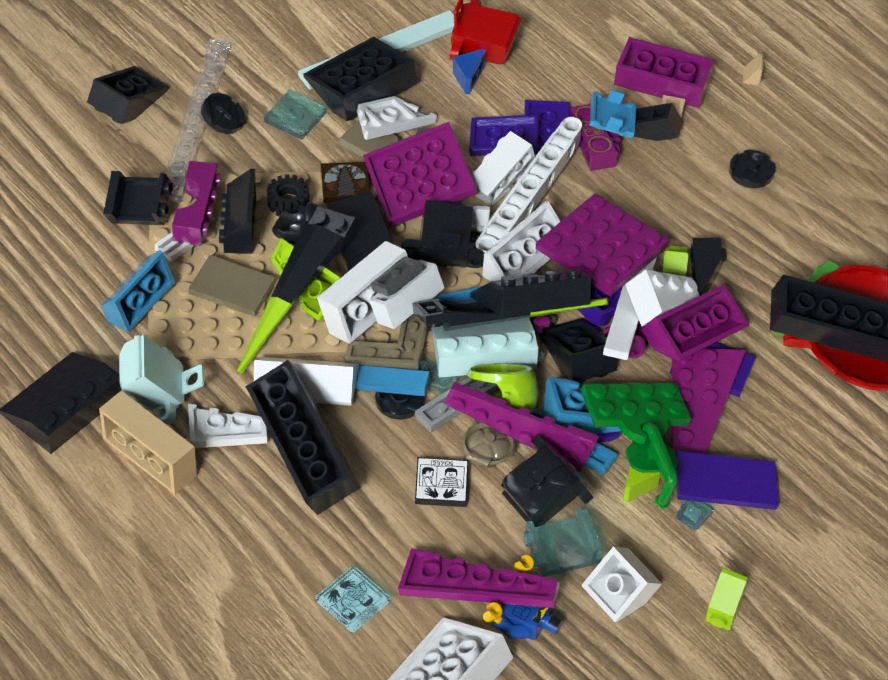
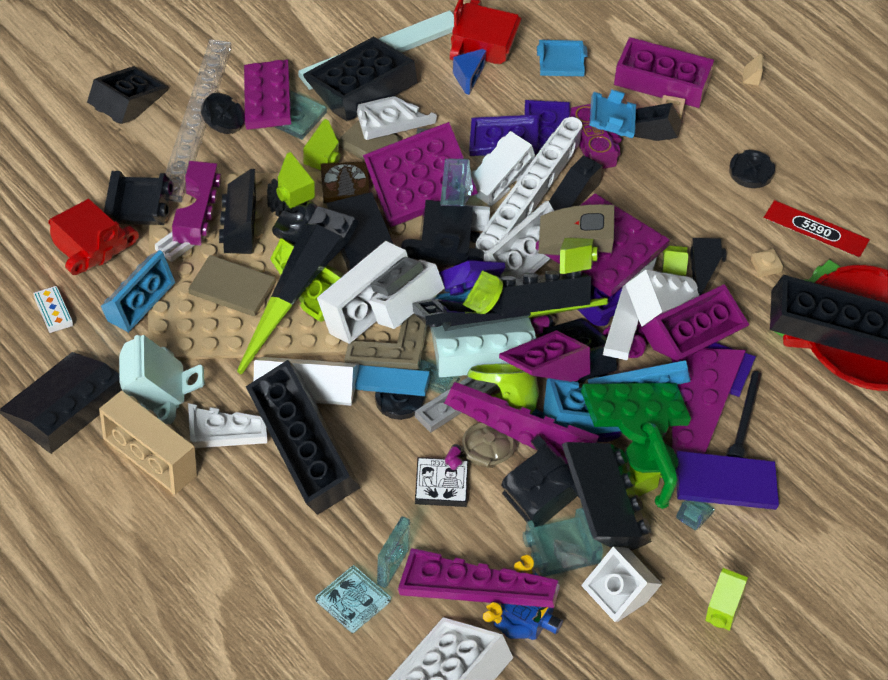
(53, 309): none -> white tile
(89, 236): none -> red piece
(267, 94): none -> magenta plate
(294, 183): none -> lime slope
(322, 147): none -> lime slope
(393, 552): none -> clear light blue tile
(454, 455): none -> magenta arm
(456, 182): none -> clear light blue slope
(465, 275): none -> dark purple slope
(484, 293): none -> lime window
(551, 357): none -> magenta slope
(561, 57): none -> dark azure piece
(577, 184): none -> black slope
(577, 222): none -> dark tan slope
(577, 255): none -> lime slope
(607, 494): none -> black slope
(667, 373): none -> dark azure tile
(738, 449): none -> black piece
(767, 263): none -> tan plate
(816, 228): none -> red sticker

